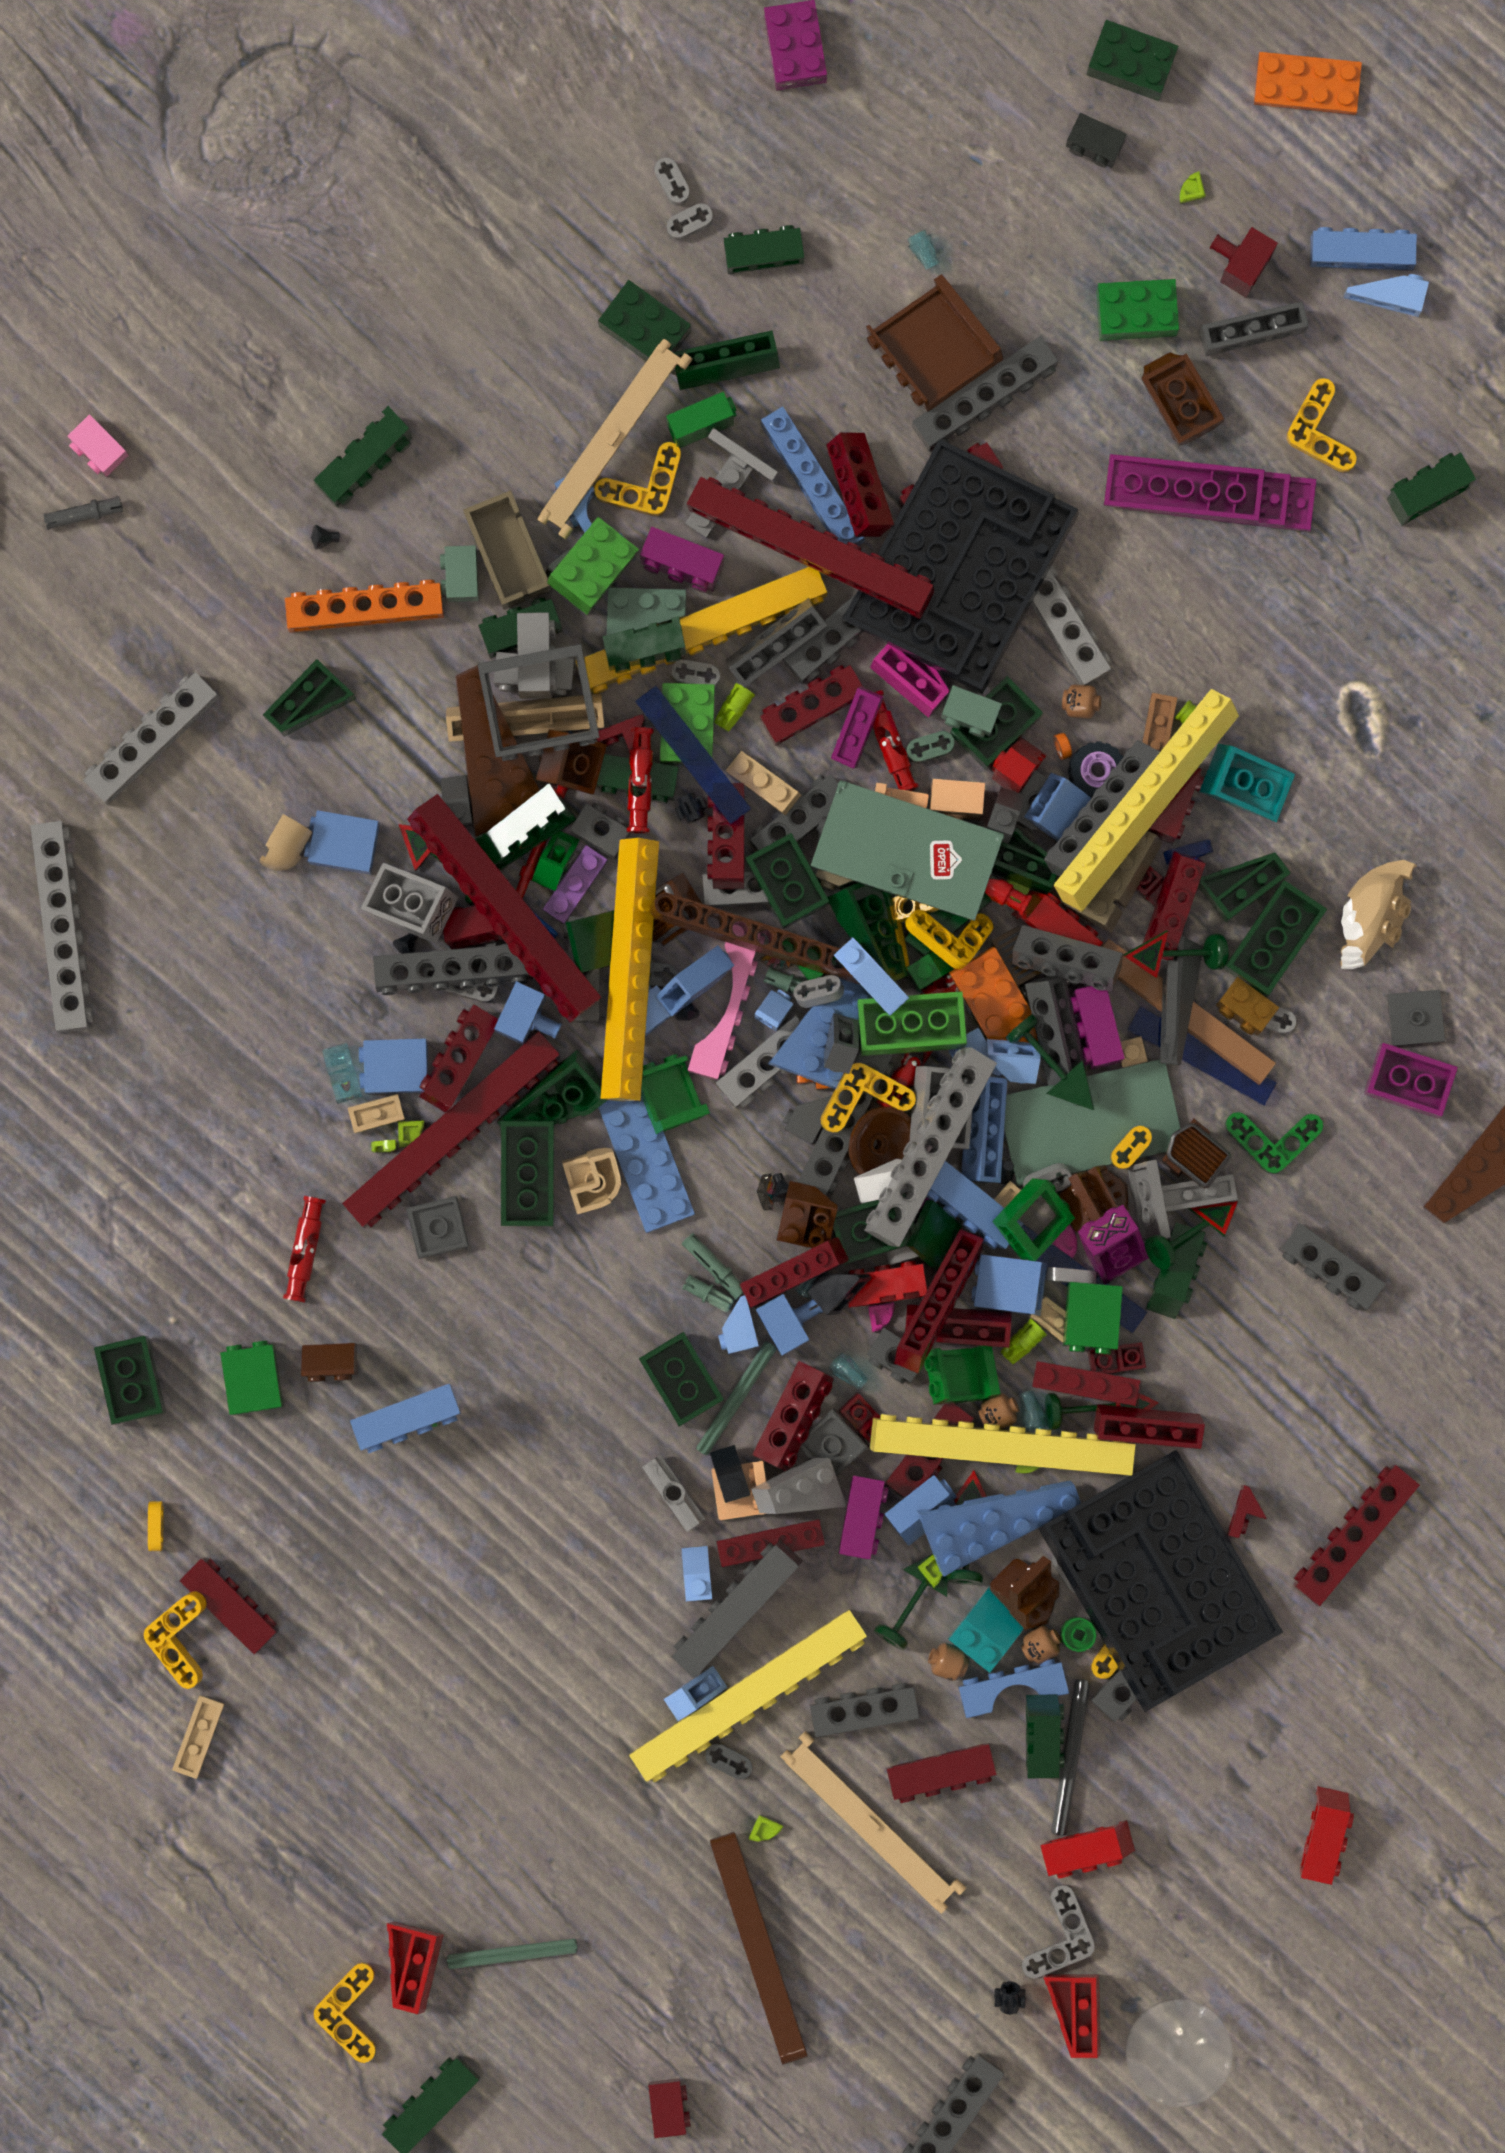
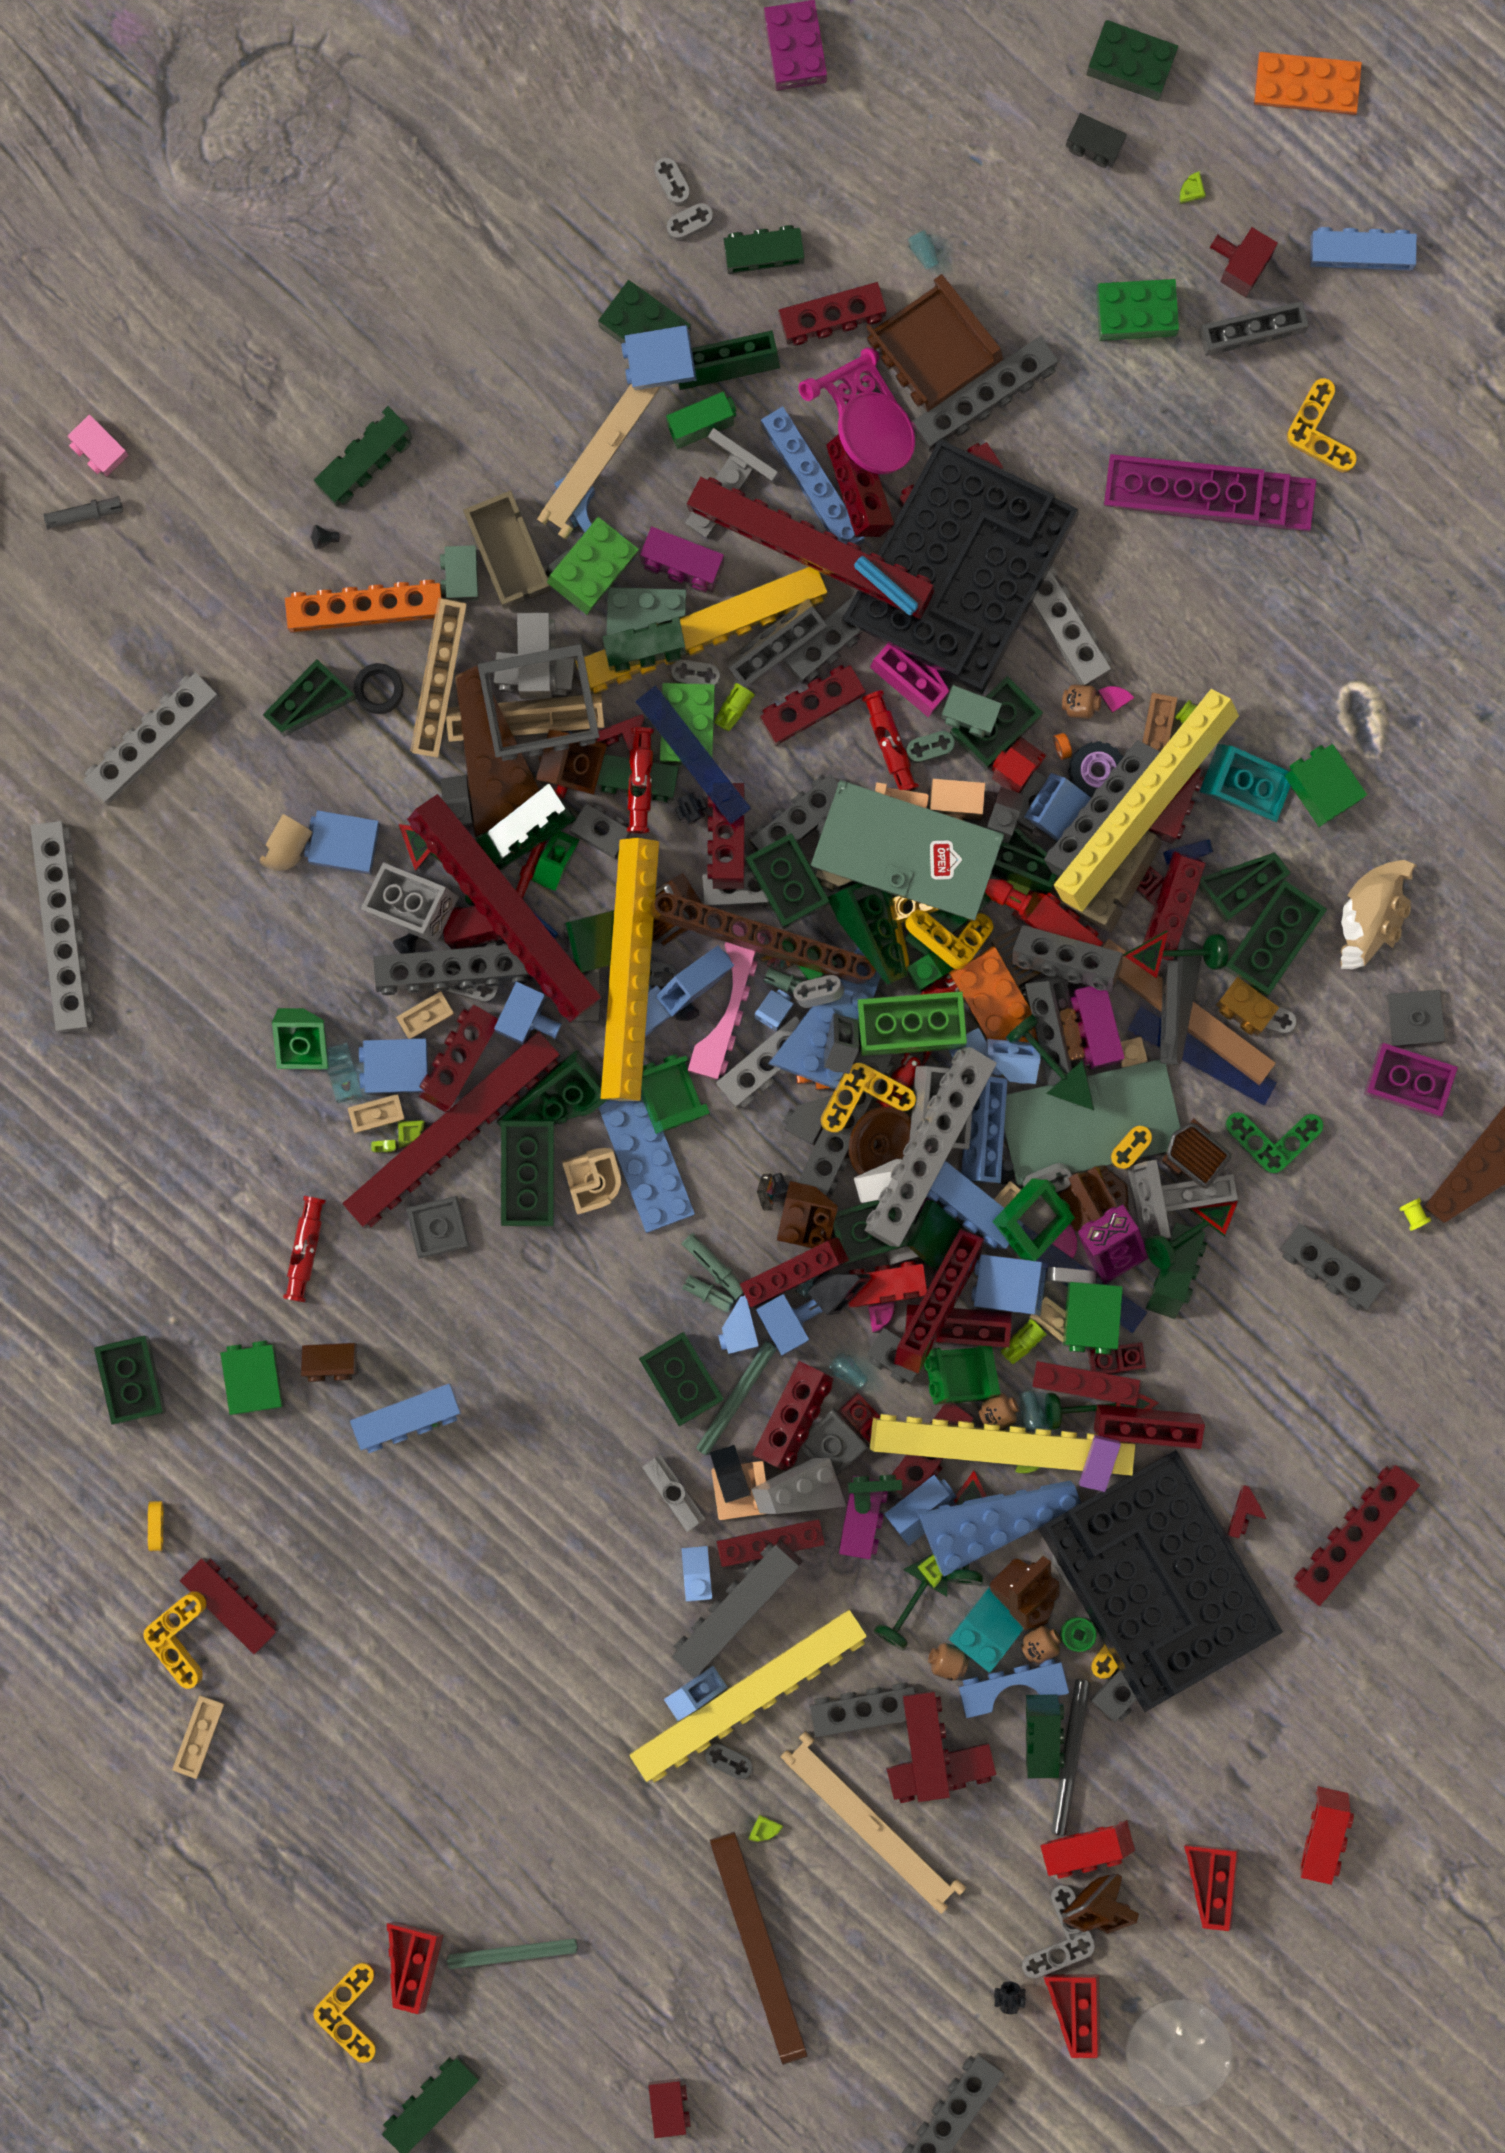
(299, 1040): none -> green slope
(364, 674): none -> black tyre
(425, 1015): none -> tan plate
(438, 677): none -> tan brick
(501, 633): dark green brick -> none
(575, 884): medium lavender plate -> none
(644, 494): yellow beam -> none
(659, 358): none -> medium blue brick
(763, 783): tan plate -> none
(857, 727): magenta plate -> none
(862, 1487): none -> dark green plate
(867, 295): none -> dark red brick
(871, 423): none -> dark pink piece
(871, 976): light blue slope -> none
(886, 585): none -> dark azure axle
(926, 1746): none -> dark red brick
(1072, 1034): none -> clear orange axle
(1098, 1907): none -> reddish brown piece
(1099, 1463): none -> medium lavender tile
(1115, 697): none -> dark pink tile
(1181, 397): reddish brown slope -> none
(1214, 1882): none -> red wedge
(1325, 784): none -> green brick
(1397, 294): light blue slope -> none
(1415, 1214): none -> neon yellow bush
(1430, 487): dark green brick -> none

